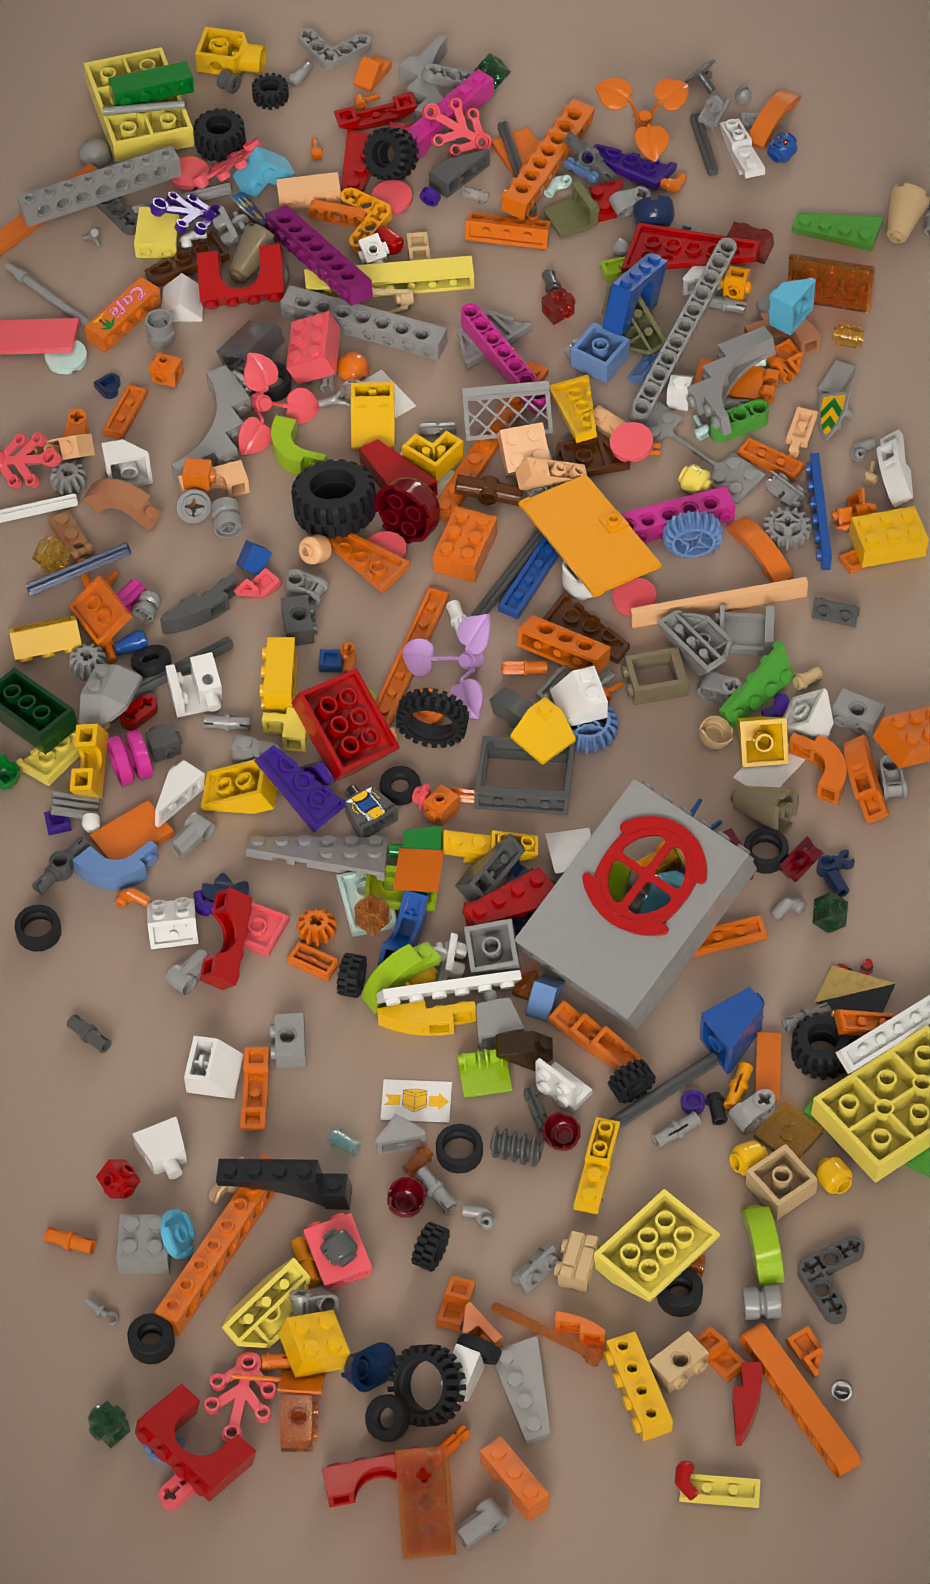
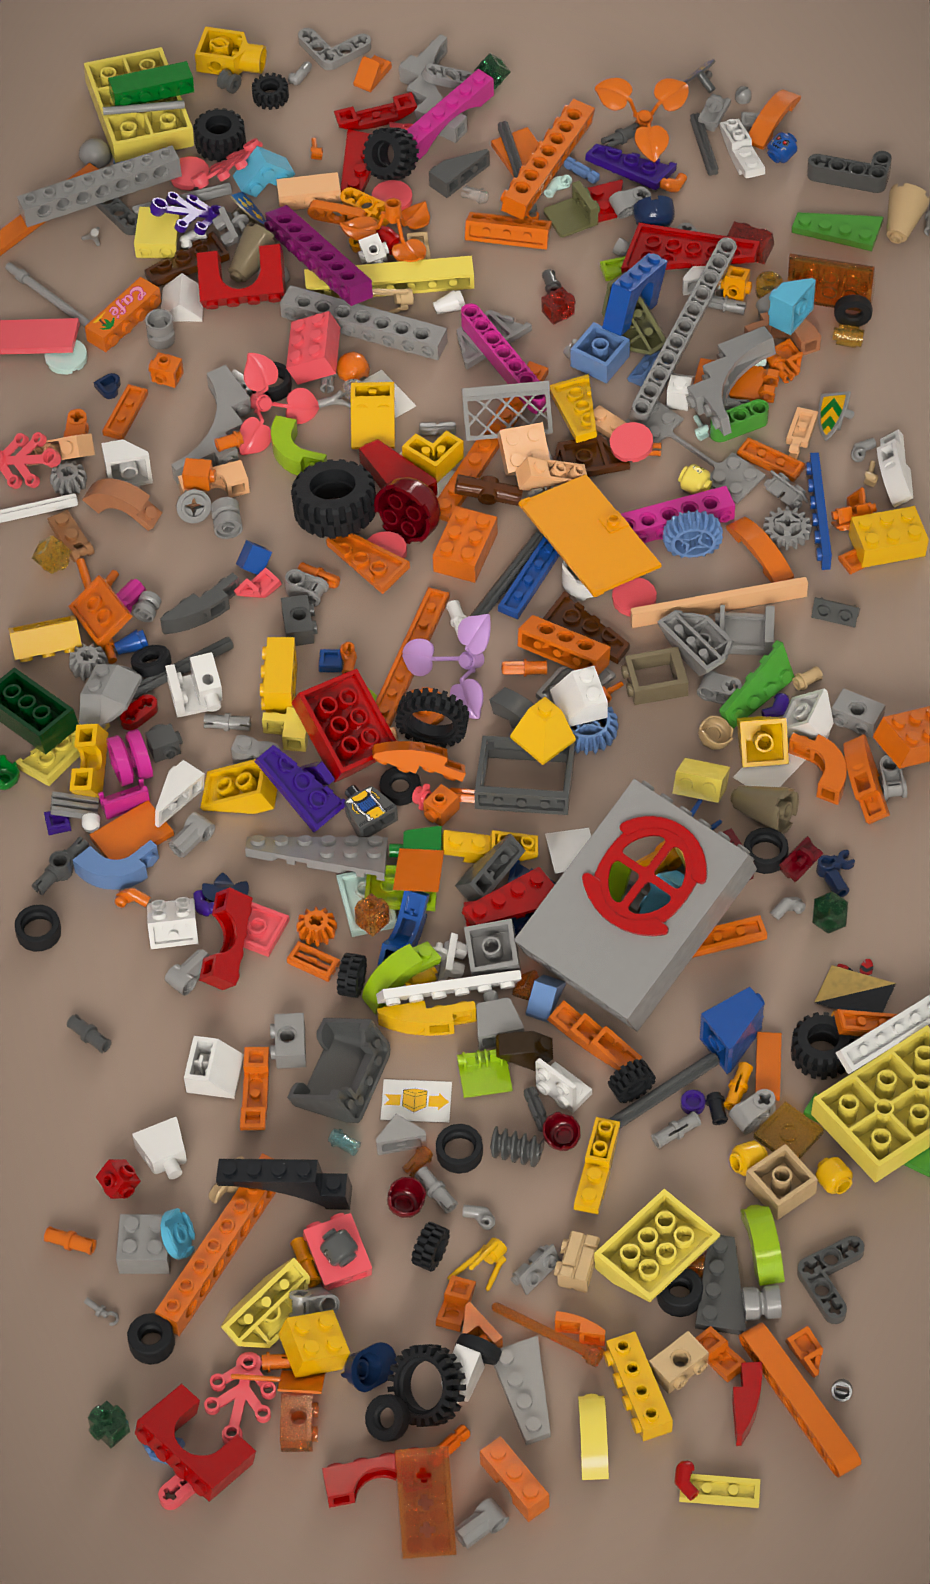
(78, 569): axle -> none
(123, 801): none -> dark pink hinge
(229, 441): none -> orange pin
(251, 338): dark grey brick -> none
(315, 549): light nougat head -> none
(331, 579): none -> orange axle
(346, 1070): none -> dark grey windscreen
(361, 101): orange hand -> none
(410, 755): none -> orange slope
(413, 217): none -> orange plant
(430, 196): dark purple tile -> none
(451, 302): none -> white cone
(459, 128): coral plant -> none
(490, 1253): none -> yellow plant
(593, 1437): none -> light yellow arch
(597, 164): dark grey pin -> none
(620, 136): none -> dark grey pin
(701, 780): none -> light yellow brick
(722, 1294): none -> dark grey wing
(766, 283): none -> clear yellow head
(790, 1022): light grey pin -> none
(837, 378): light grey tile -> none
(851, 173): none -> dark grey beam
(853, 301): none -> black tyre

